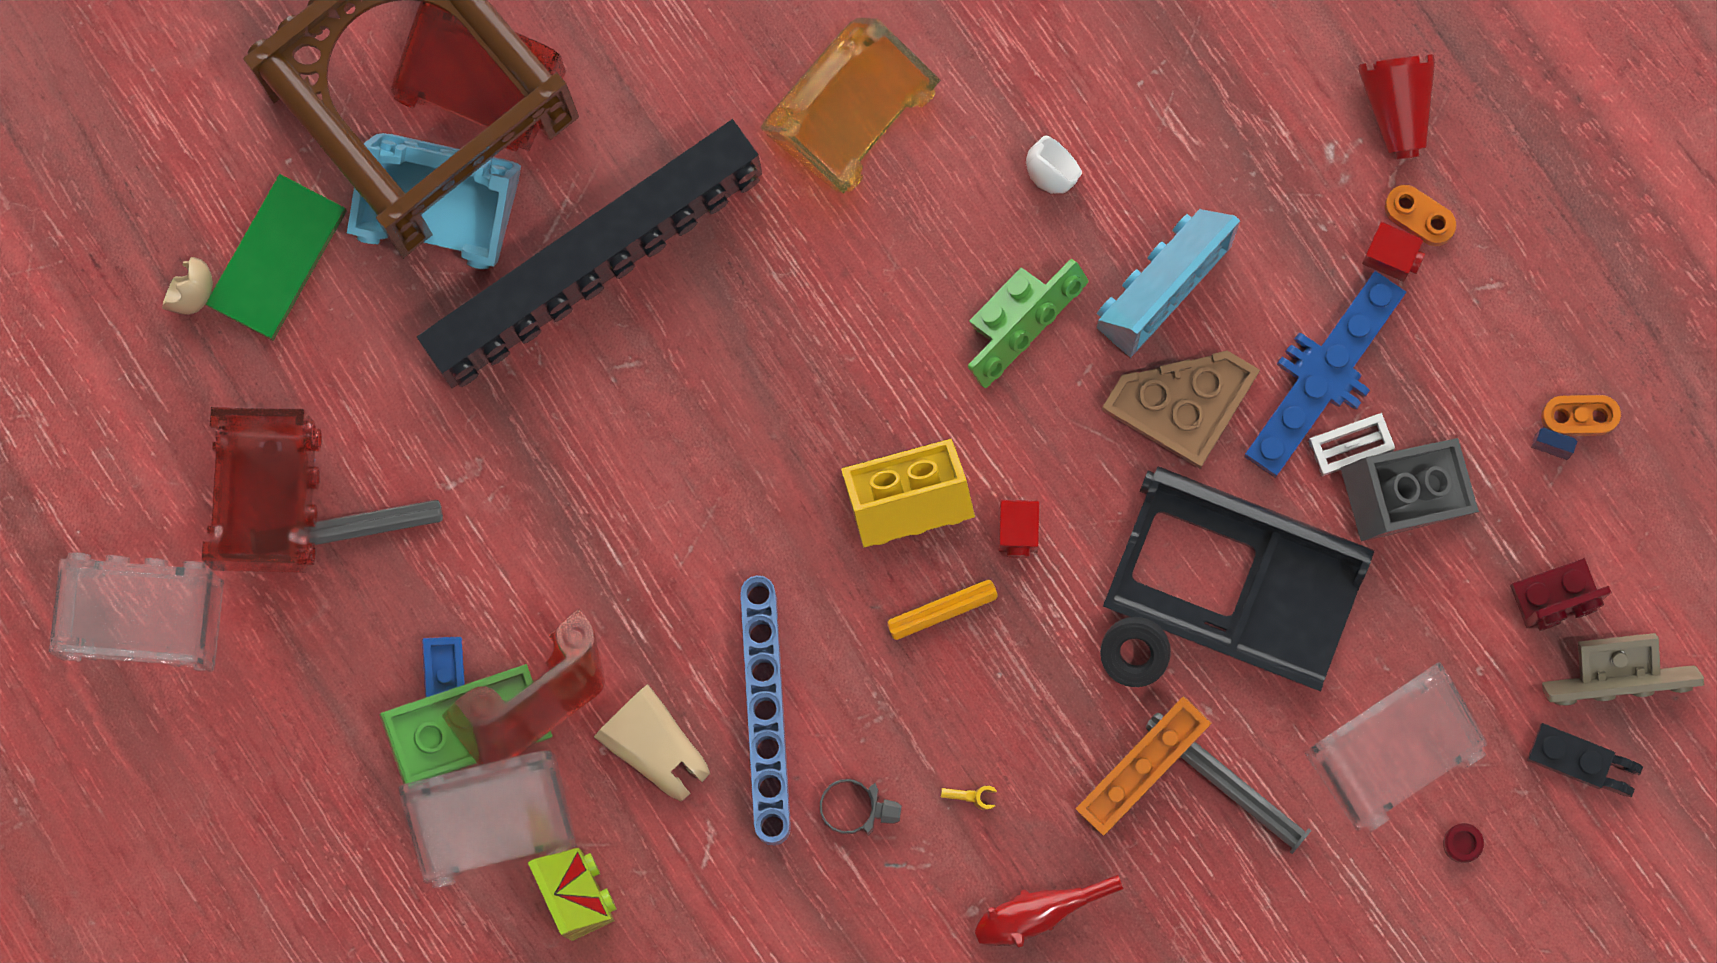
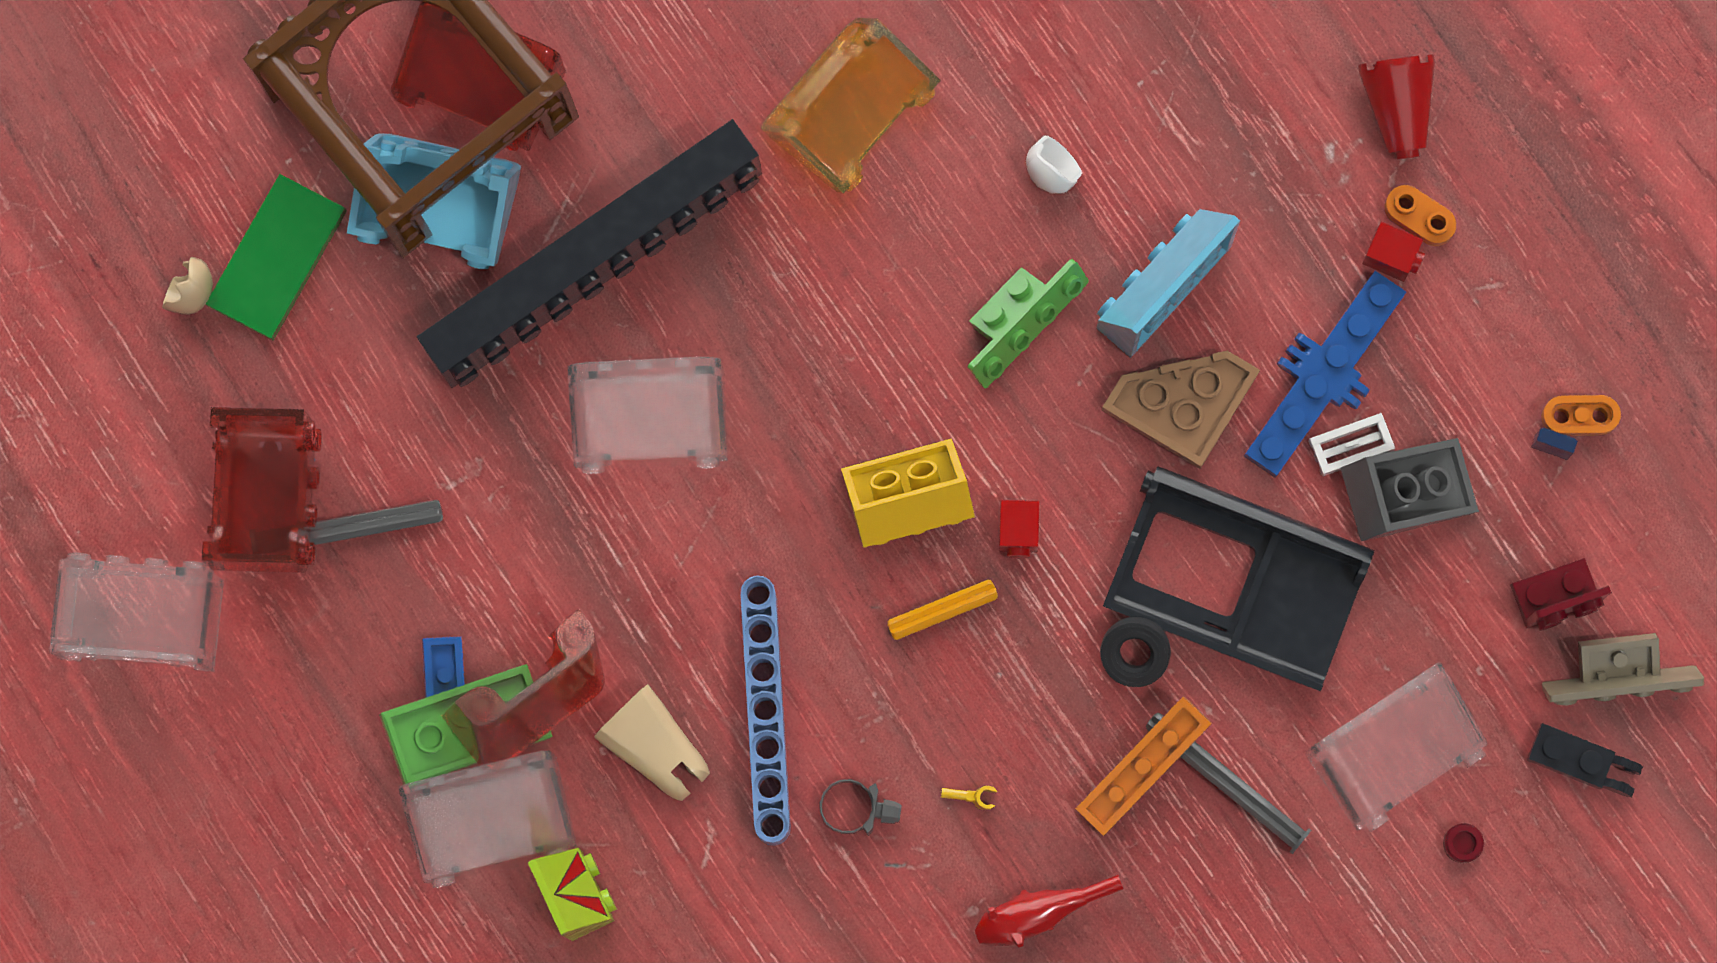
(647, 411): none -> clear windscreen

